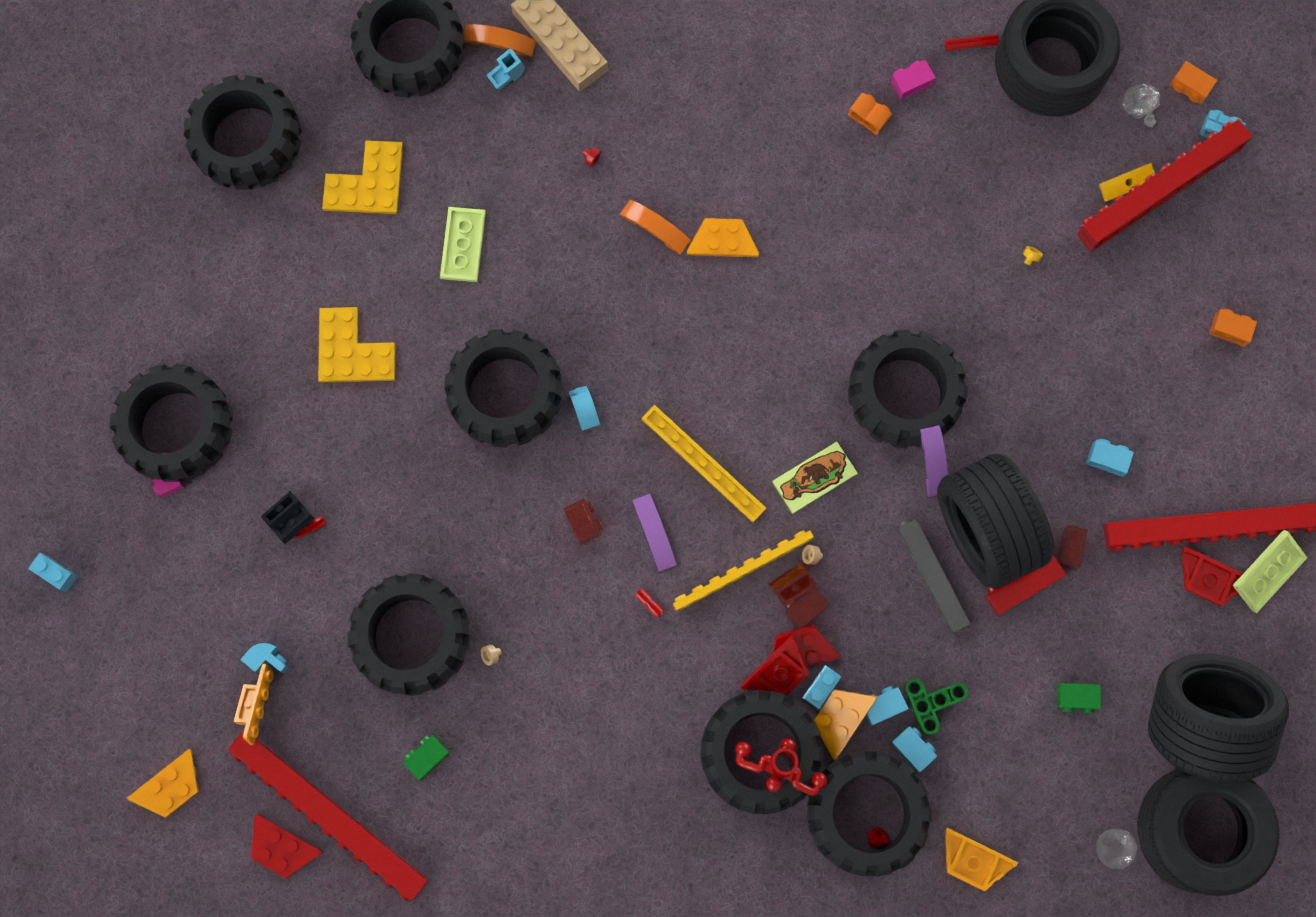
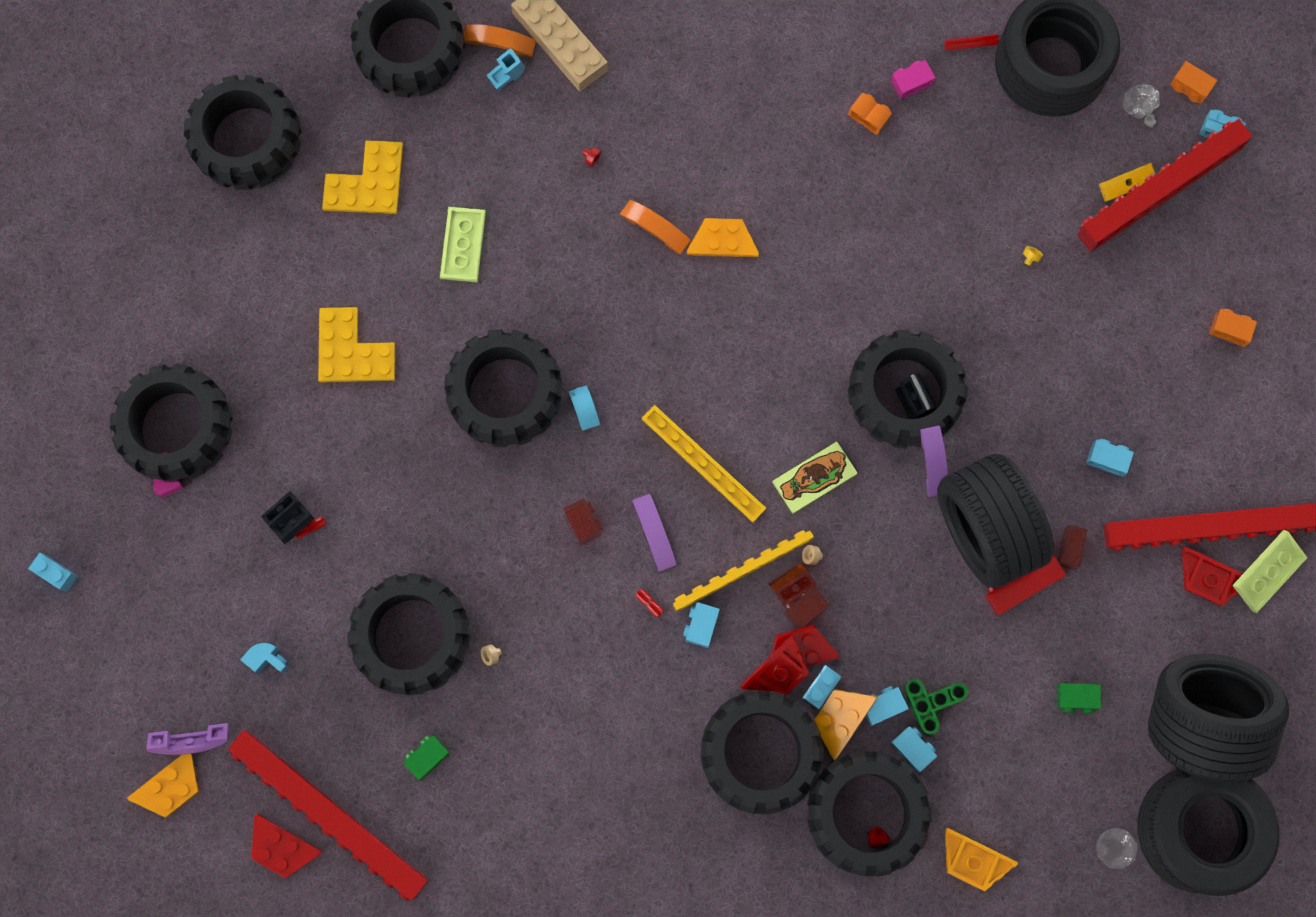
(187, 743): none -> medium lavender slope
(251, 704): light orange bracket -> none
(702, 624): none -> medium azure brick
(768, 764): red wheel -> none
(915, 397): none -> black brick
(933, 576): dark grey brick -> none

